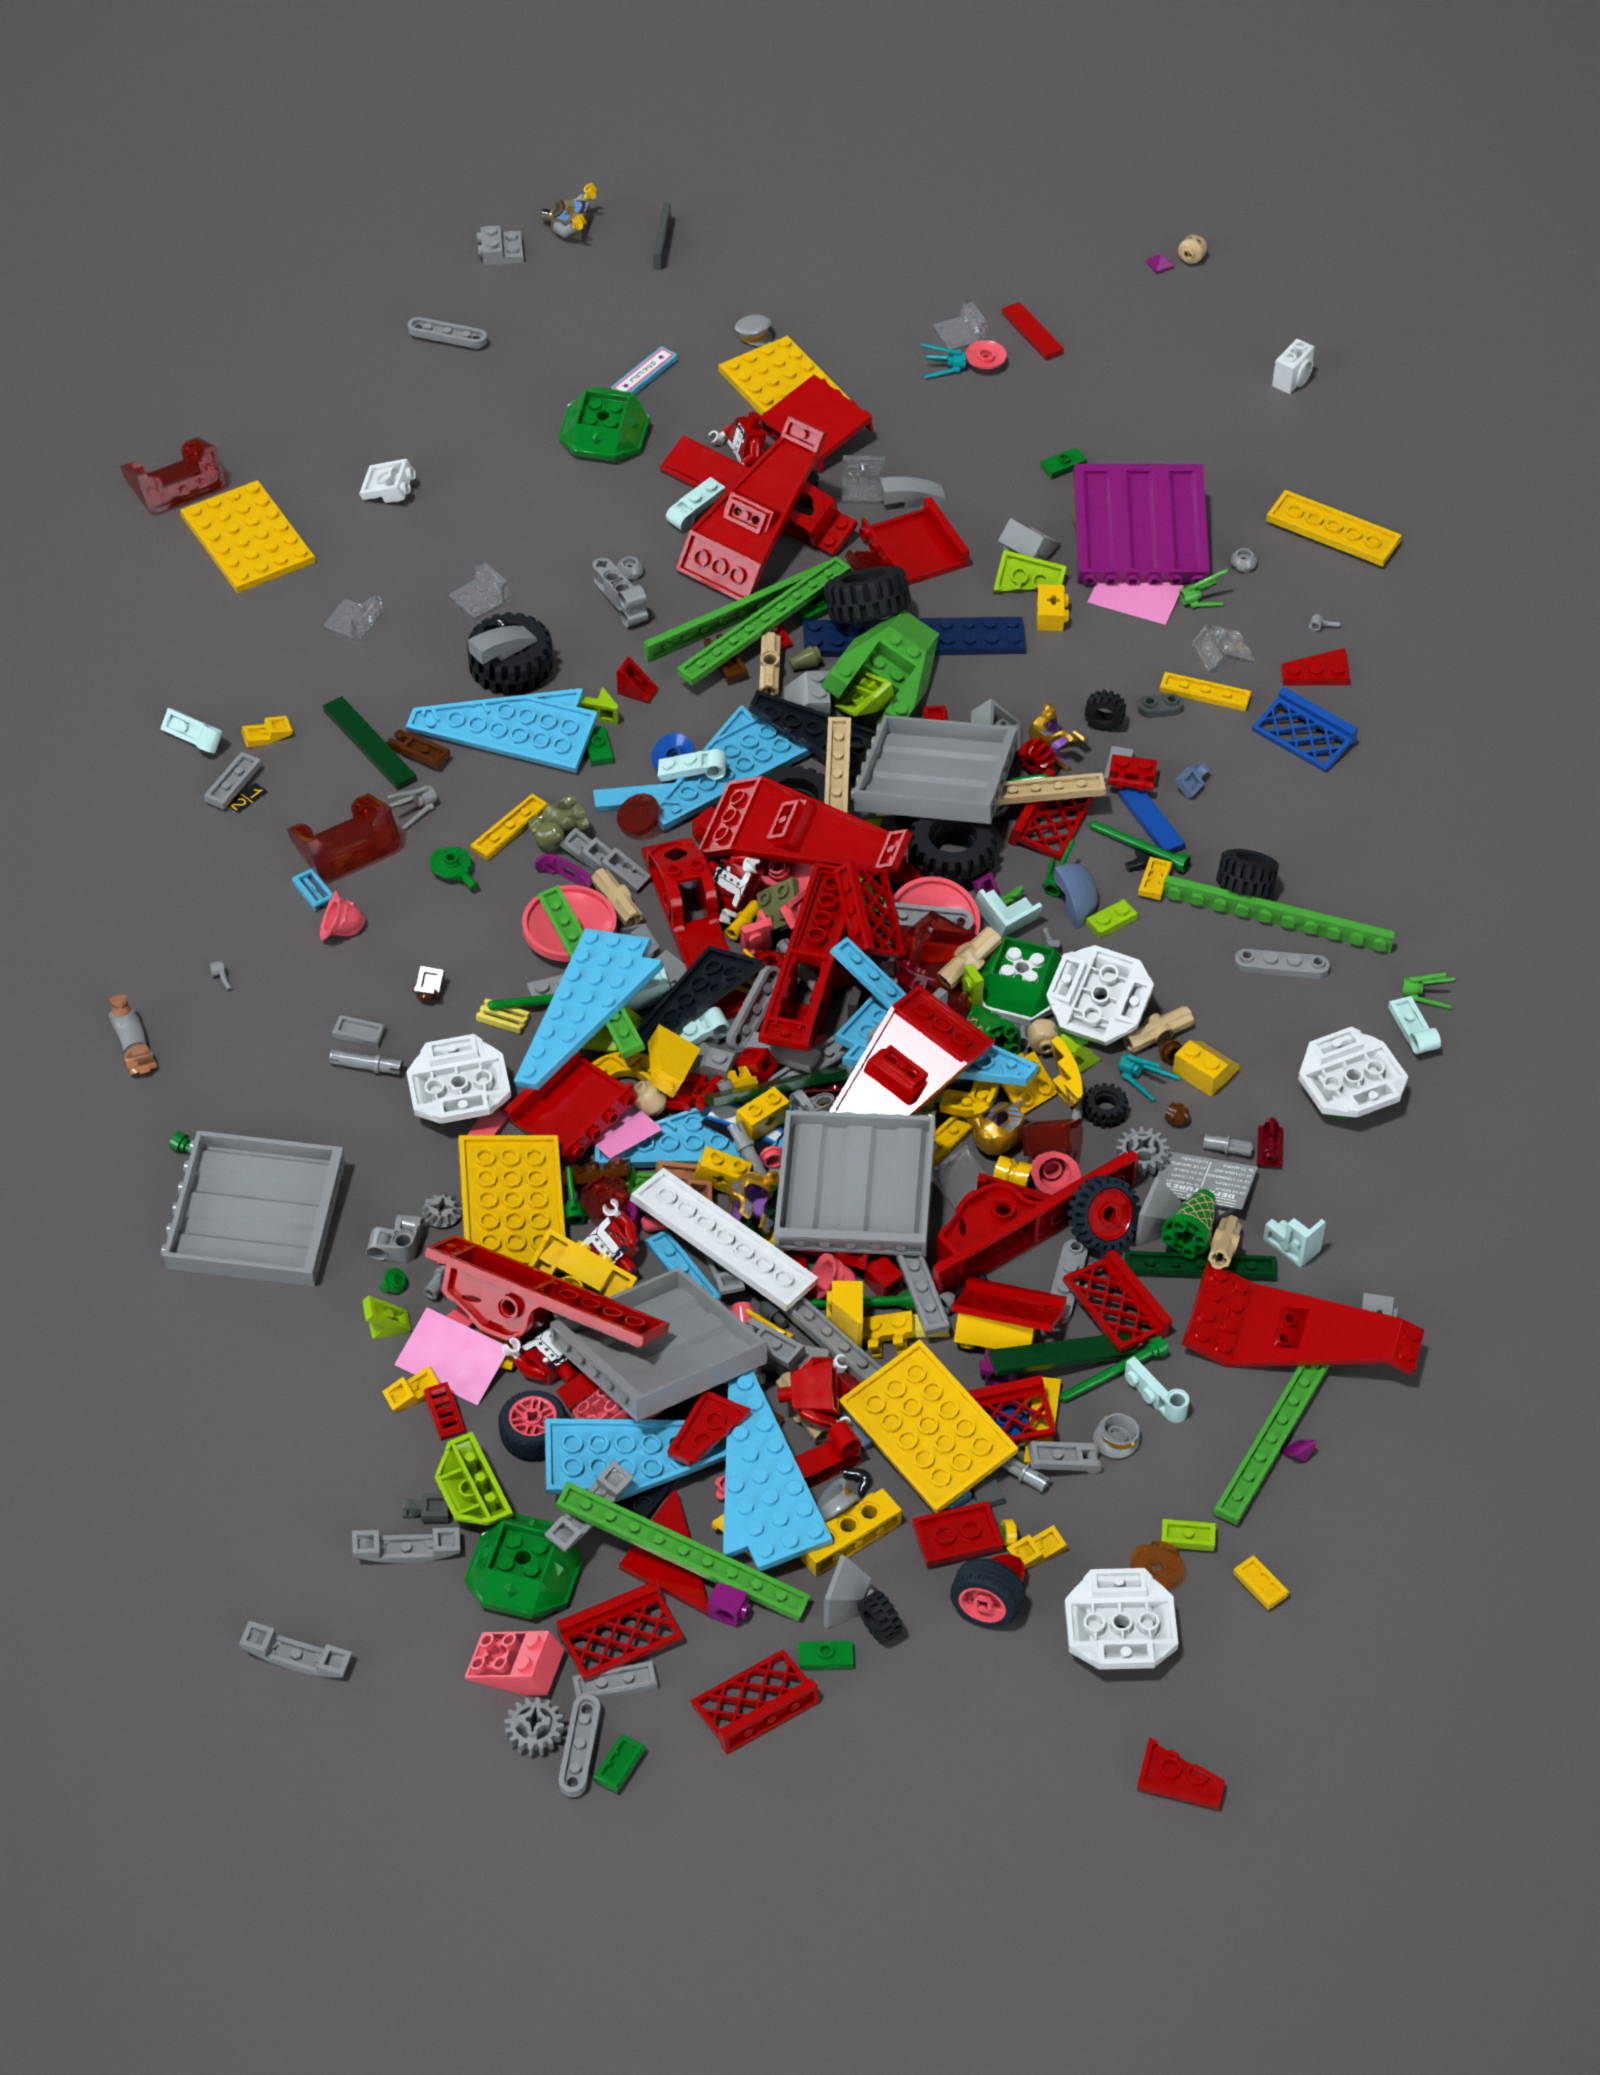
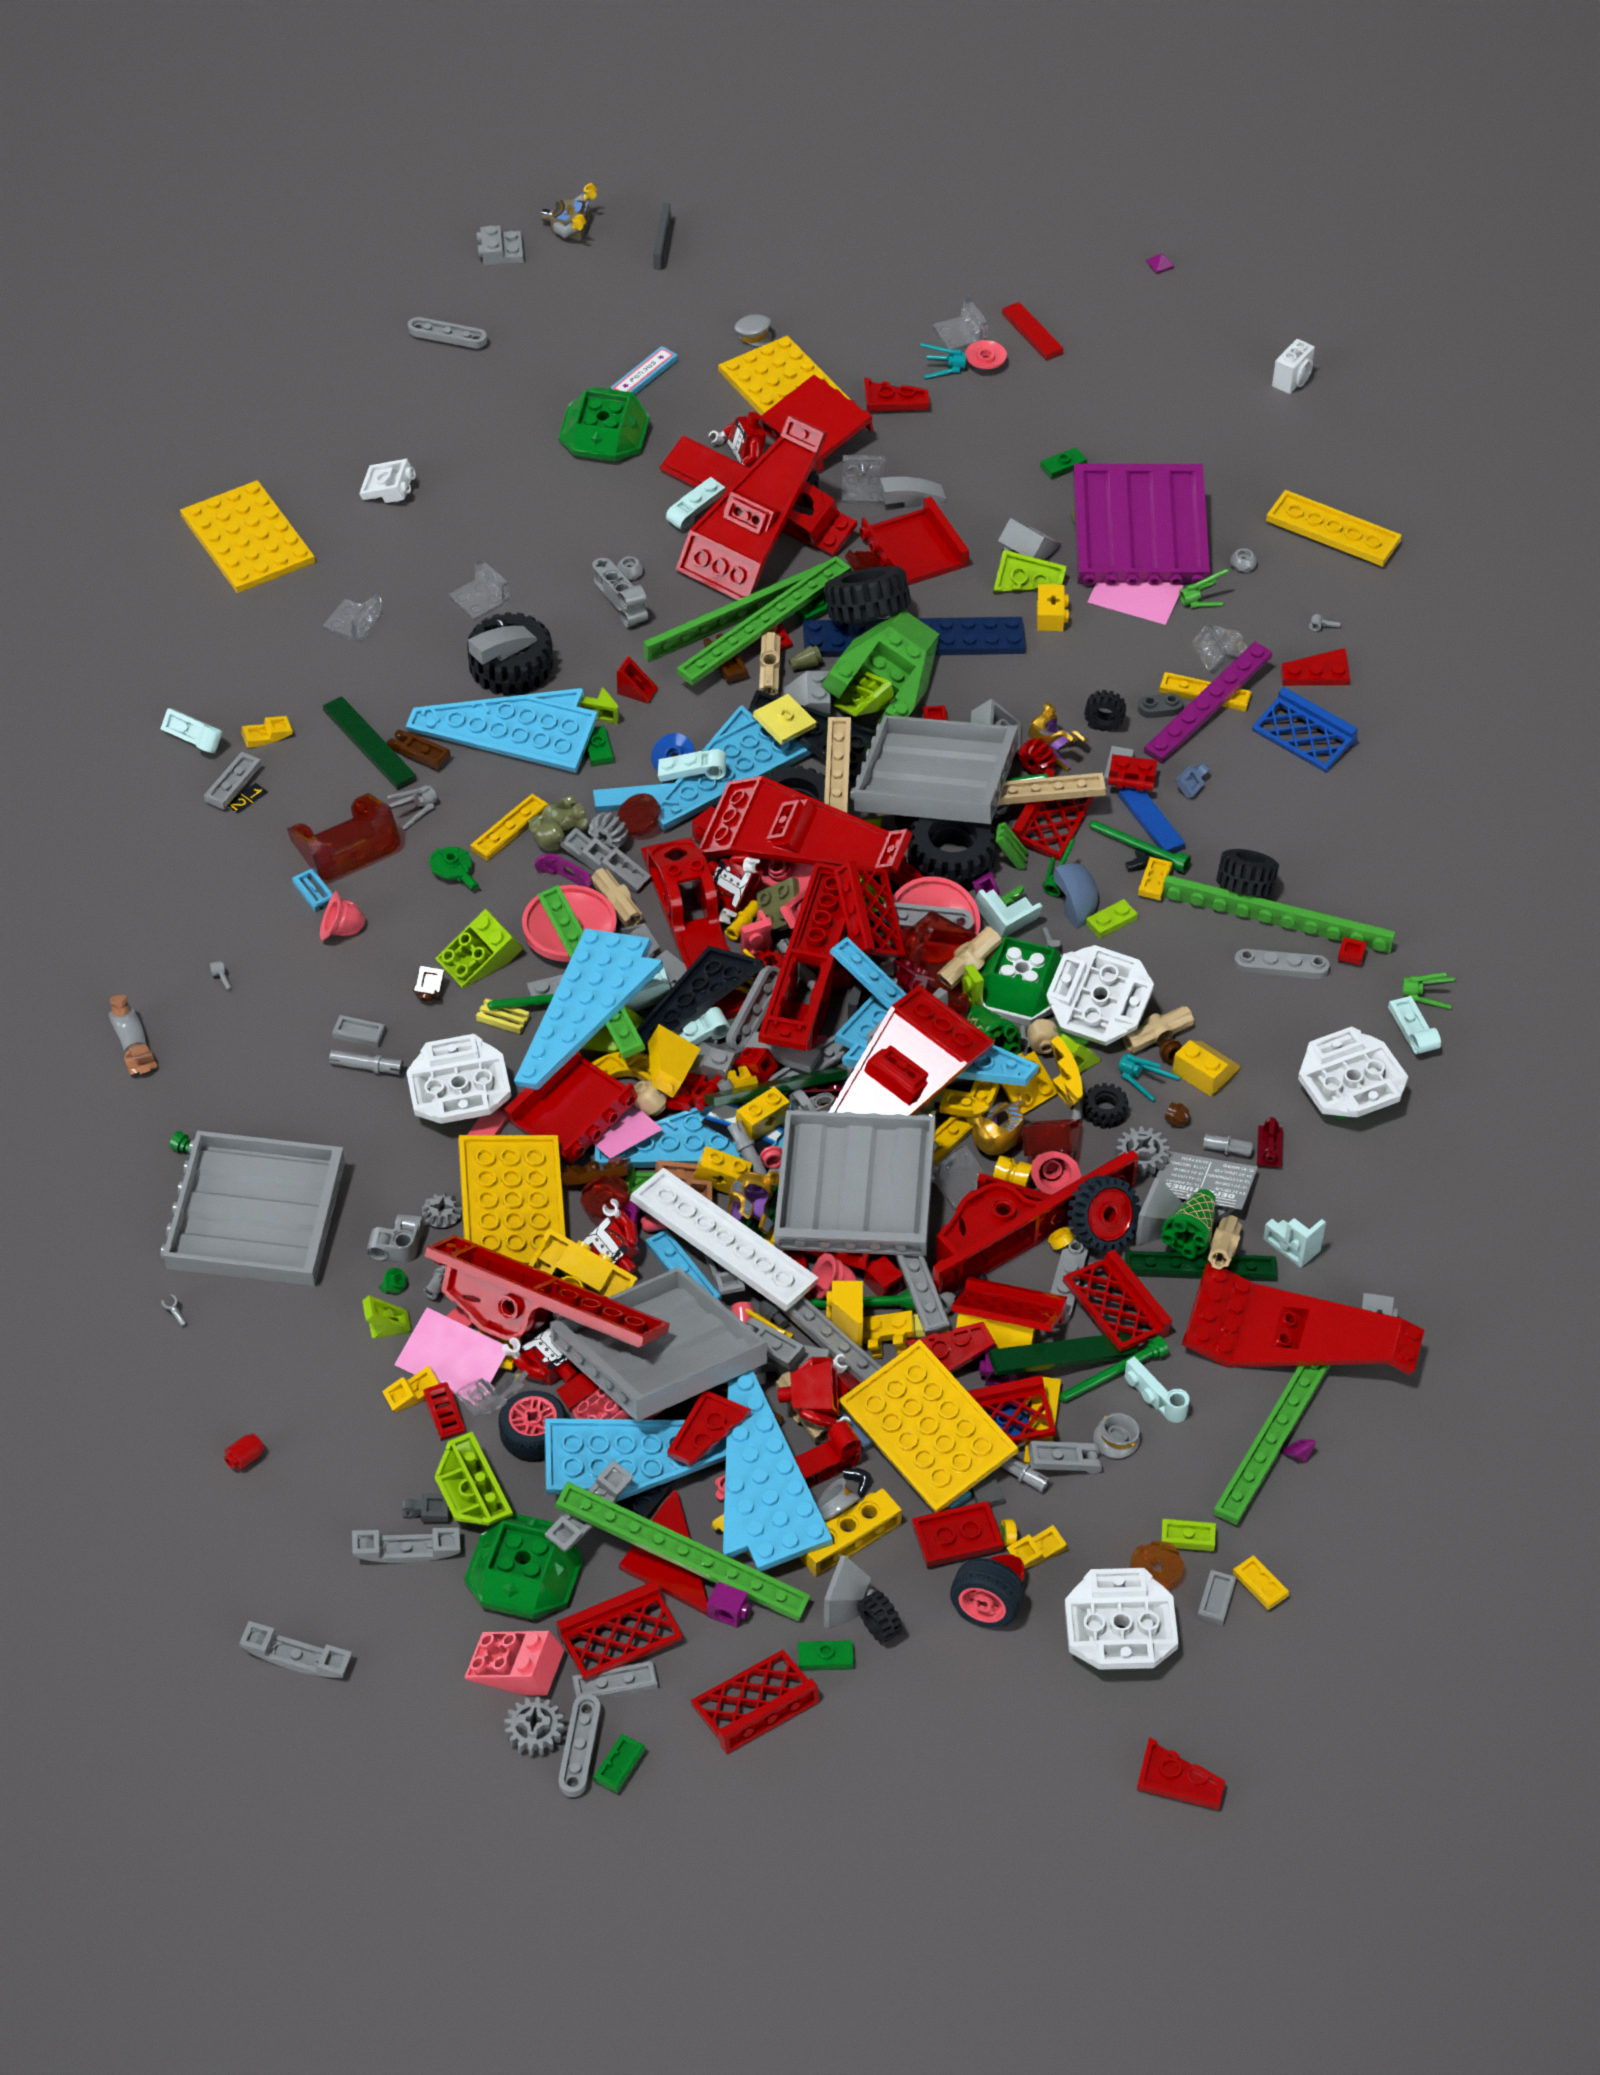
(174, 1310): none -> light grey hand
(179, 482): clear red windscreen -> none
(243, 1451): none -> red brick
(479, 950): none -> lime slope
(482, 1397): none -> clear bracket
(573, 1210): green plant -> none
(608, 830): none -> light grey gear
(784, 719): none -> light yellow plate
(891, 398): none -> red wing
(959, 1346): none -> red wing
(1011, 846): none -> bright green tile
(1060, 1238): none -> yellow tile
(1193, 247): tan head -> none
(1208, 702): none -> magenta plate
(1216, 1597): none -> light grey tile
(1352, 951): none -> red plate

